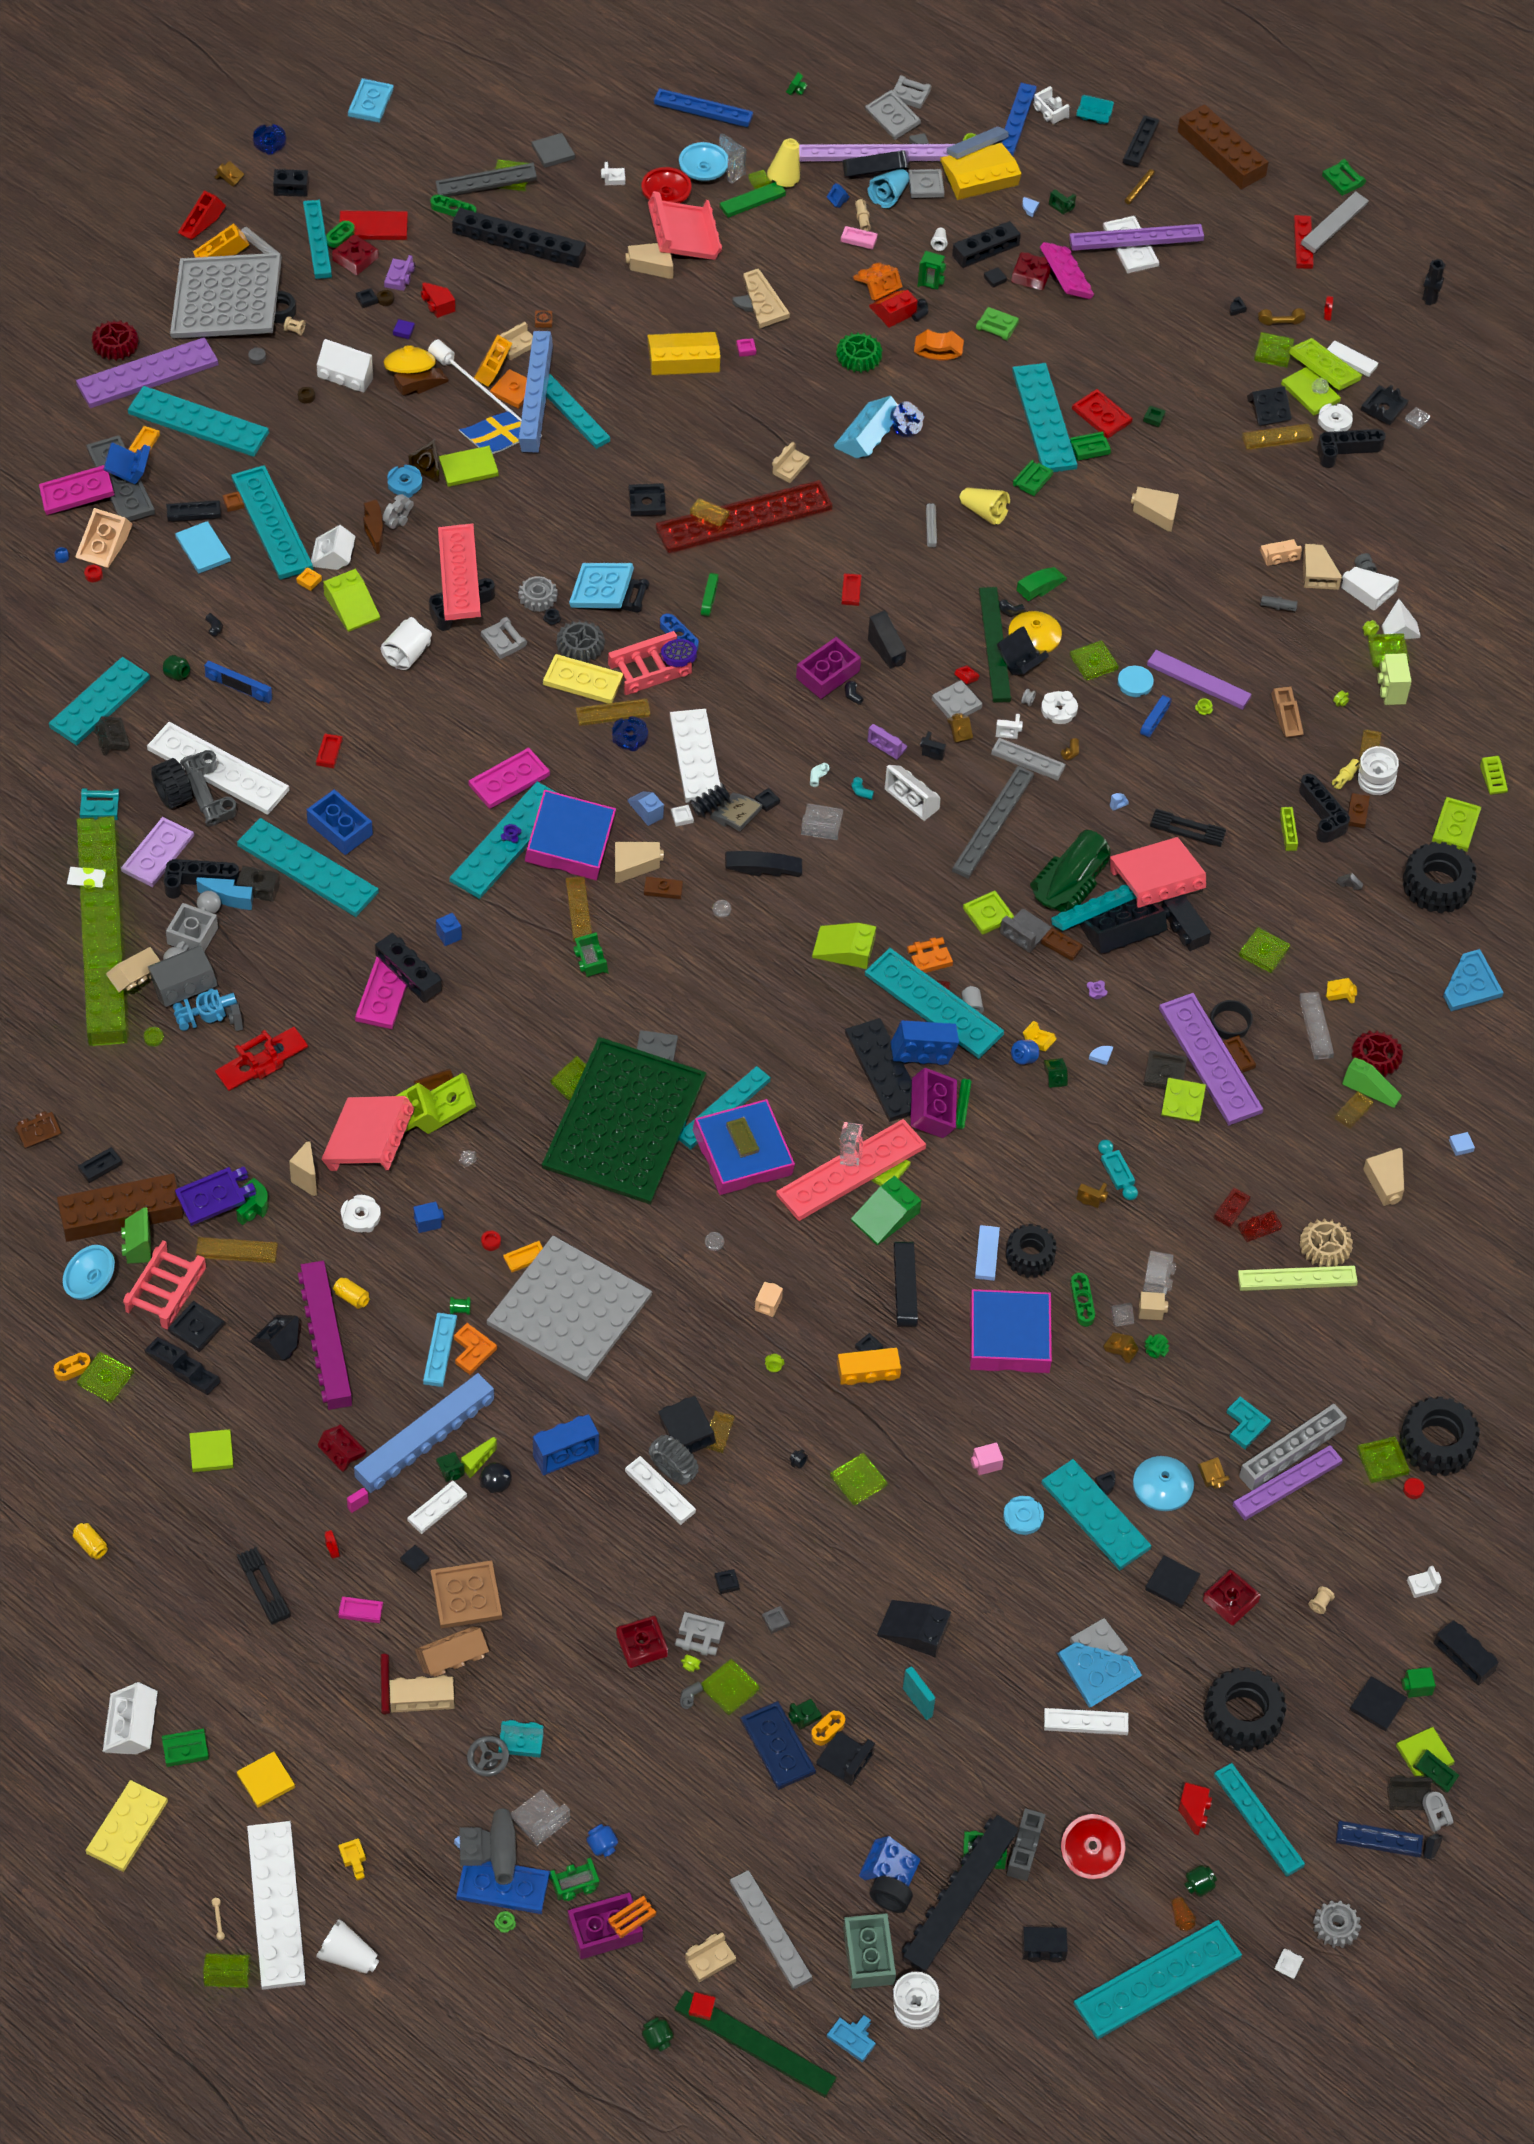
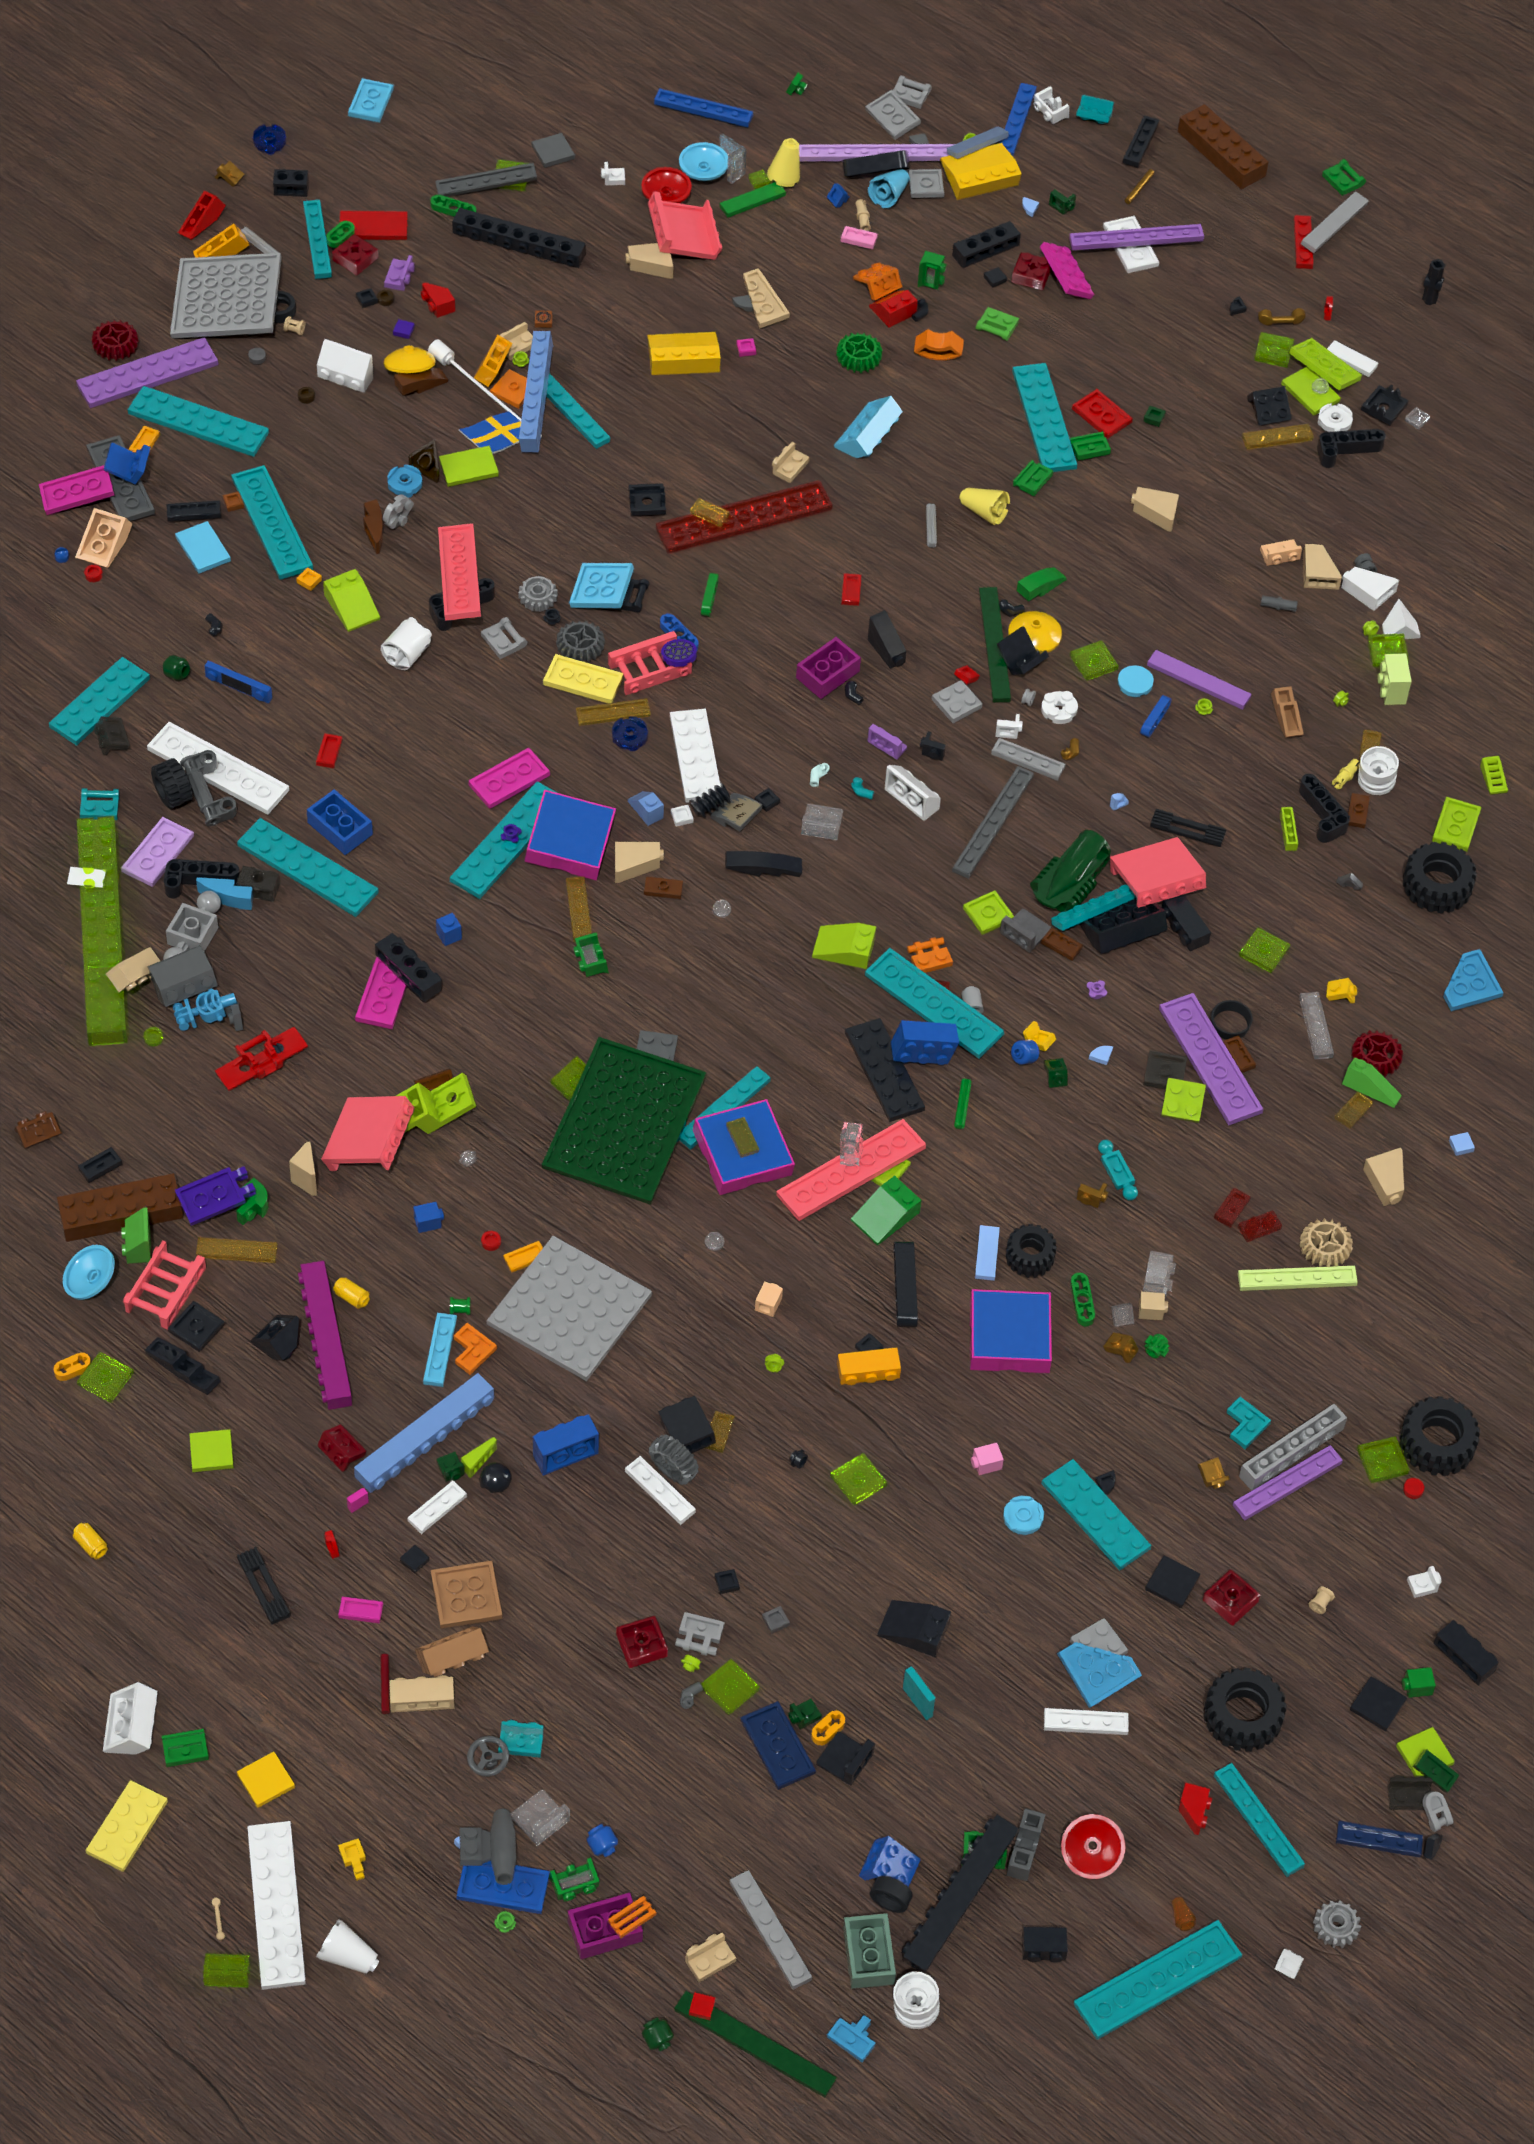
(333, 549): white slope -> none
(360, 1223): white plate -> none
(520, 359): none -> lime plate
(912, 413): clear blue plate -> none
(933, 1102): magenta brick -> none
(939, 240): white cone -> none
(960, 727): pearl gold bracket -> none
(1161, 1492): medium azure dish -> none
(1200, 1880): dark green head -> none

